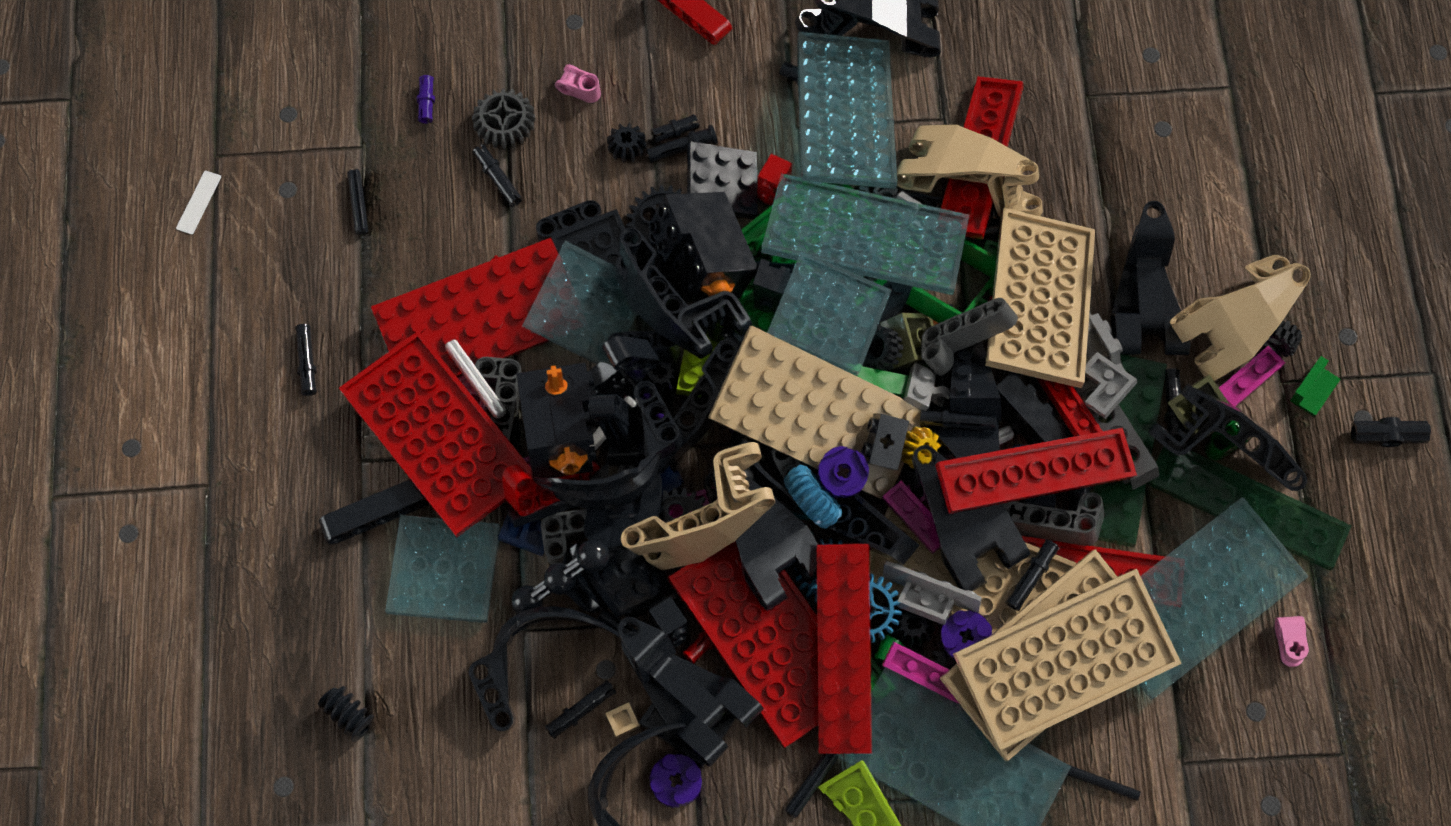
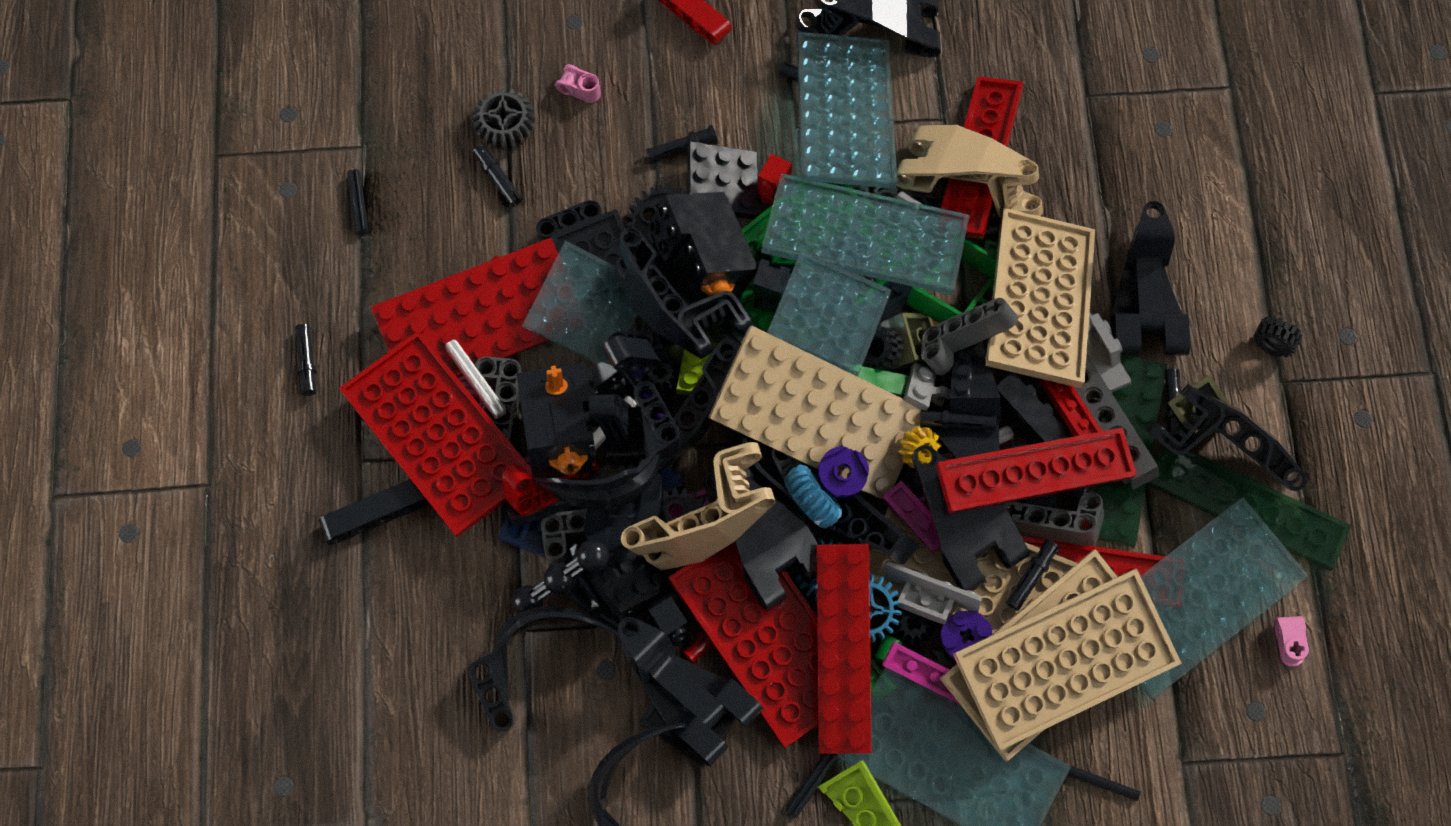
(198, 202): white sticker -> none
(346, 712): black piece -> none
(425, 99): dark purple pin -> none
(442, 573): clear light blue plate -> none
(572, 715): black pin -> none
(619, 143): black gear -> none
(622, 720): tan plate -> none
(675, 128): black pin -> none
(681, 794): dark purple plate -> none
(893, 431): black brick -> none
(1113, 385): light grey plate -> none
(1217, 454): piece -> none
(1242, 319): tan piece -> none
(1251, 376): dark pink plate -> none
(1315, 388): green panel -> none
(1390, 432): black piece -> none

